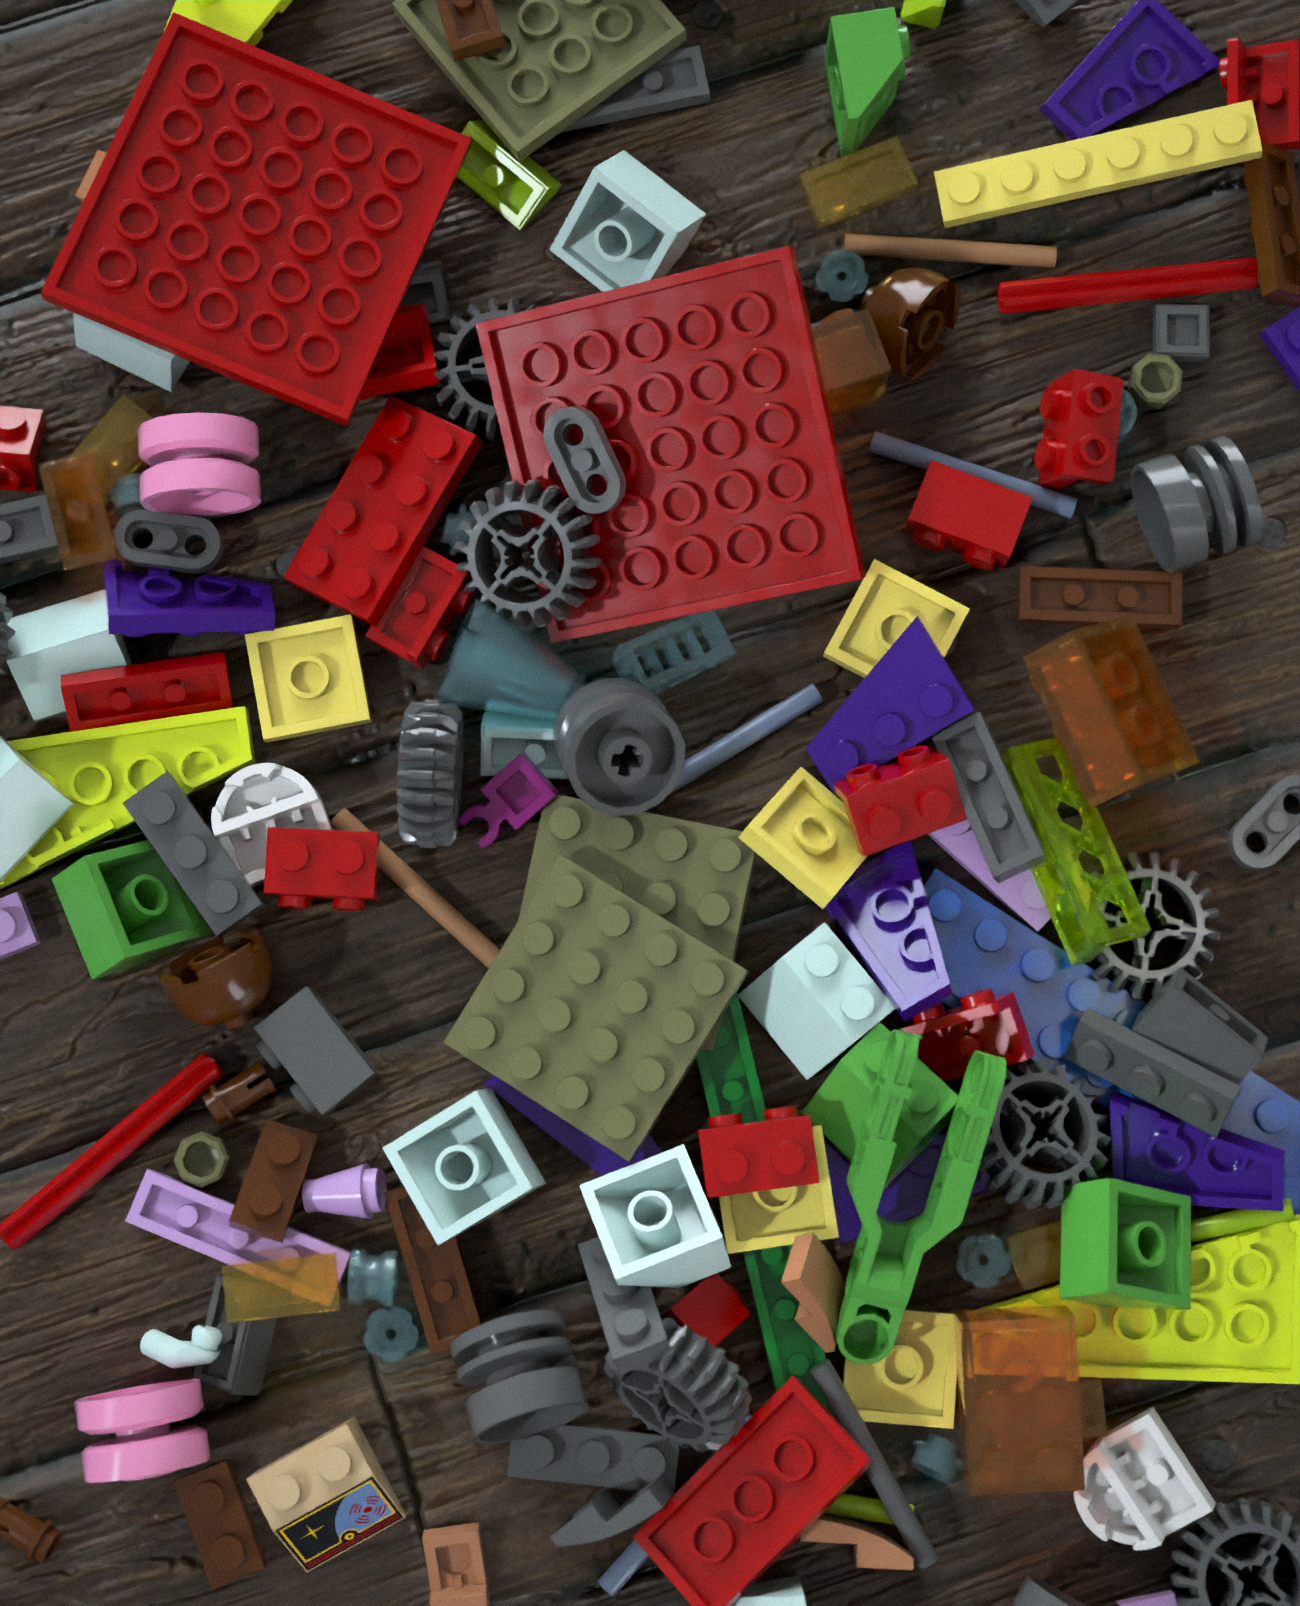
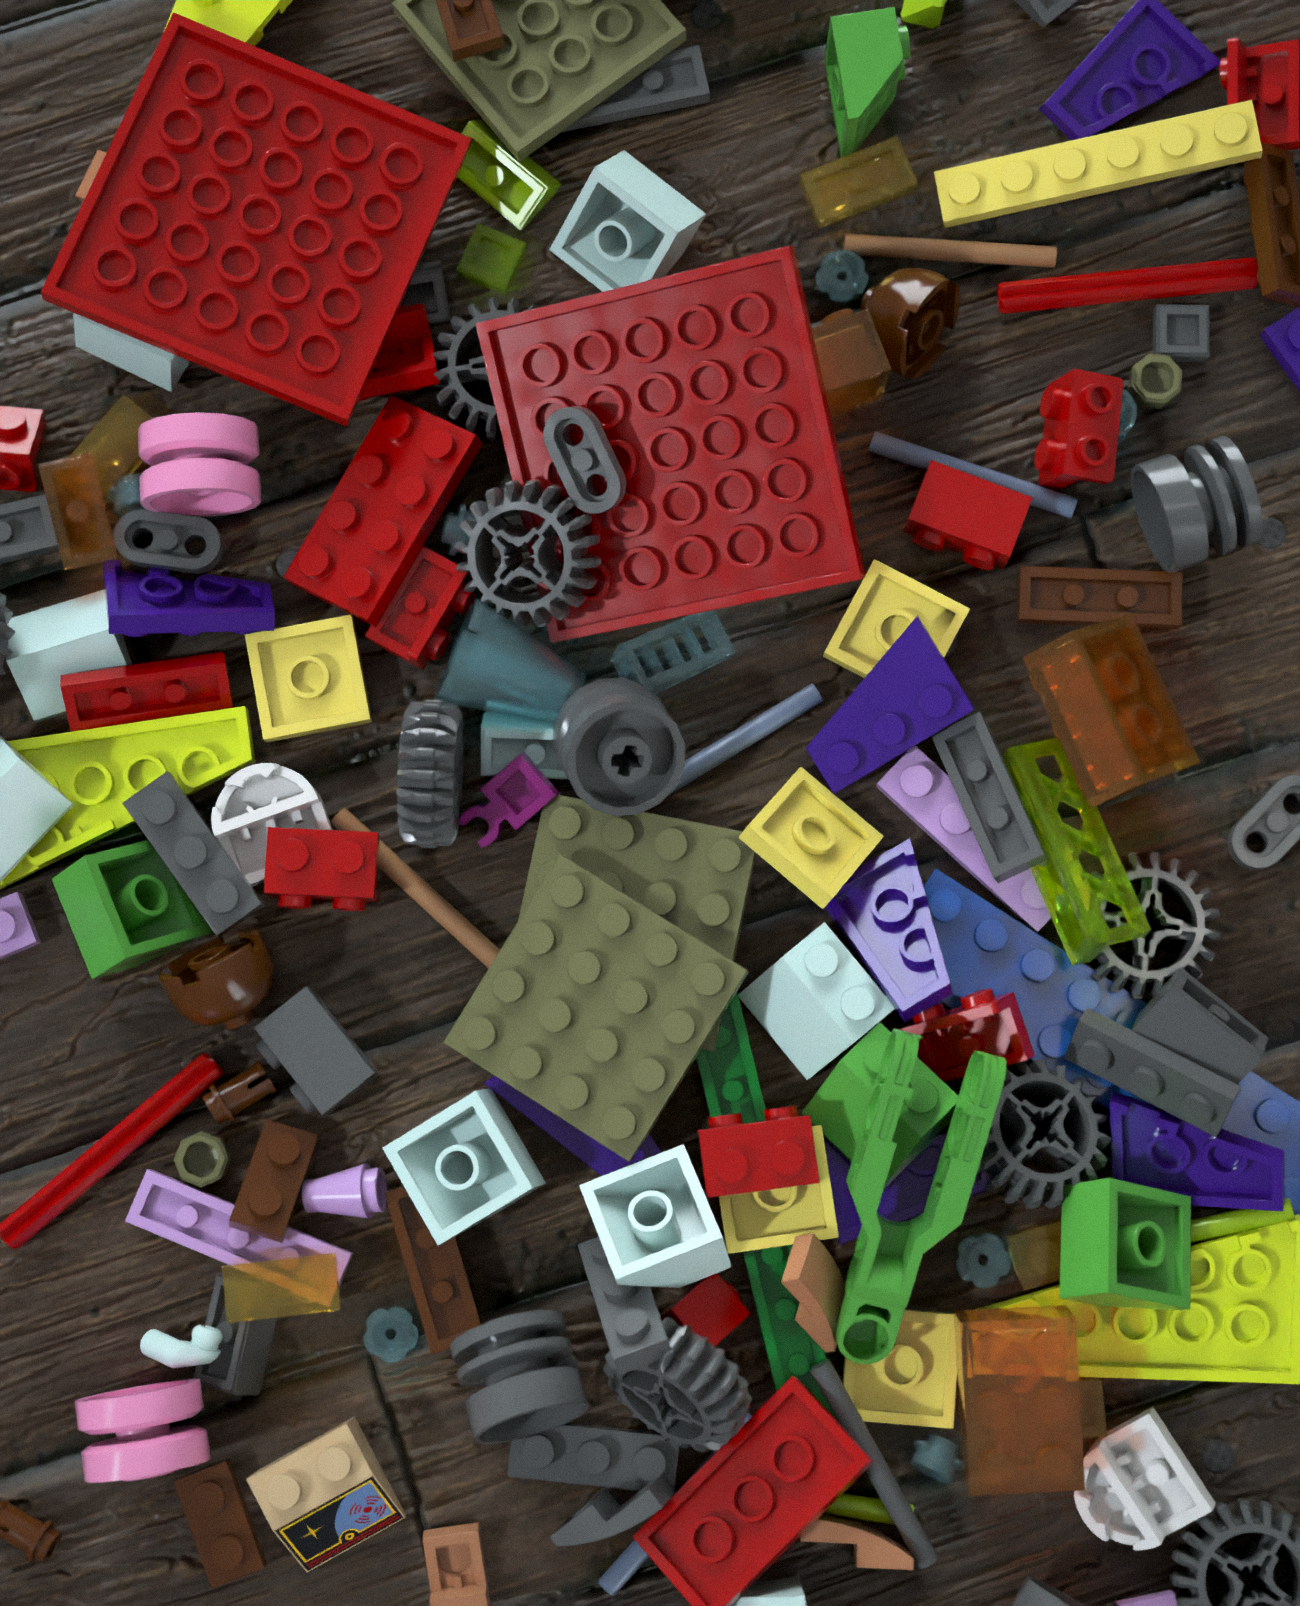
(373, 1277): clear light blue wheel -> none
(491, 259): none -> clear neon green tile
(900, 799): red bracket -> none

